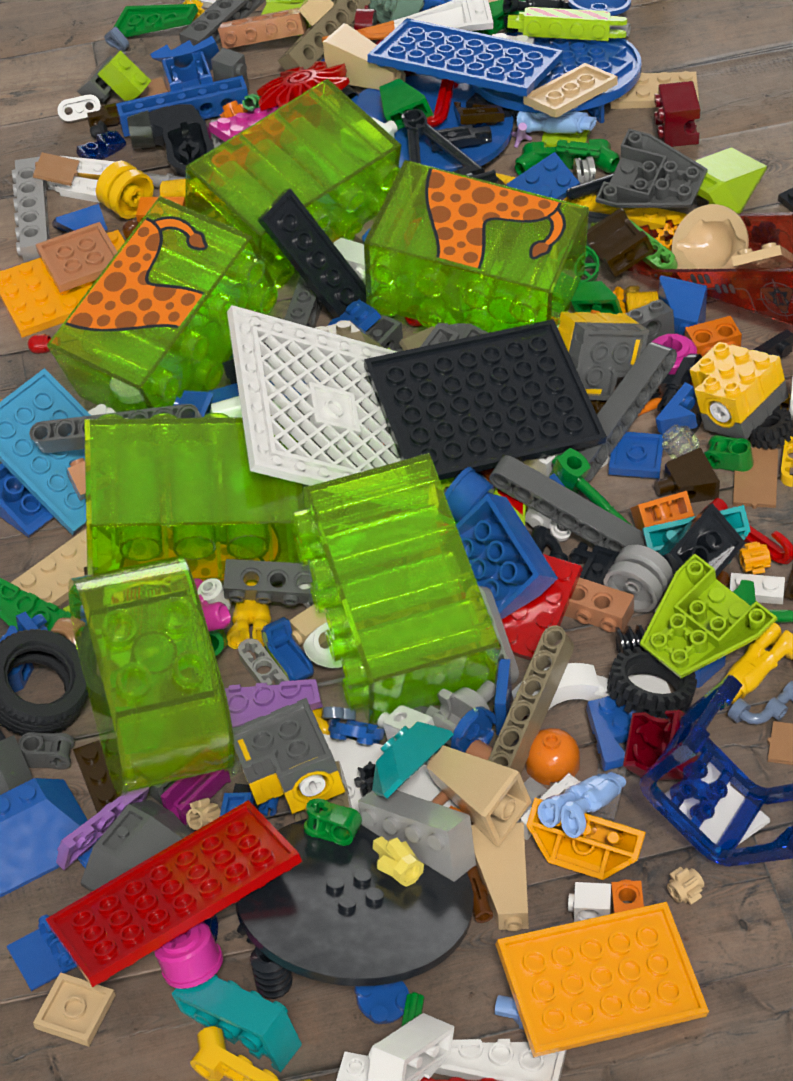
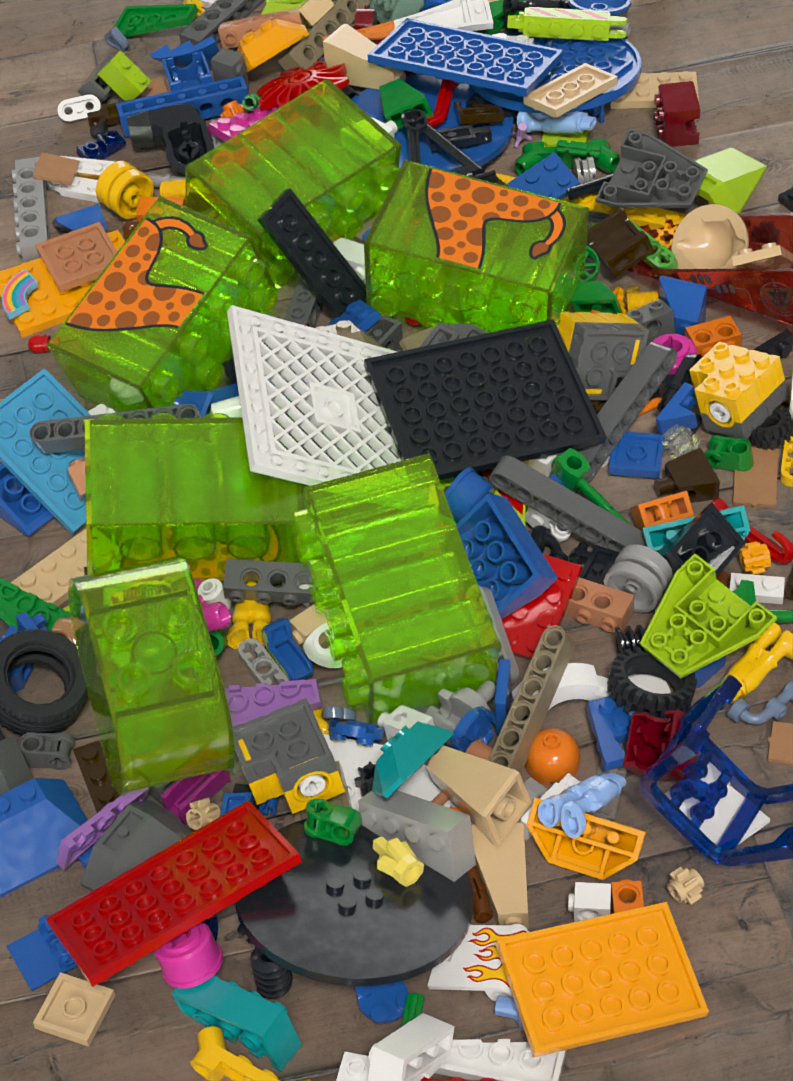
(16, 294): none -> tile
(269, 41): none -> light orange wedge
(476, 962): none -> white door

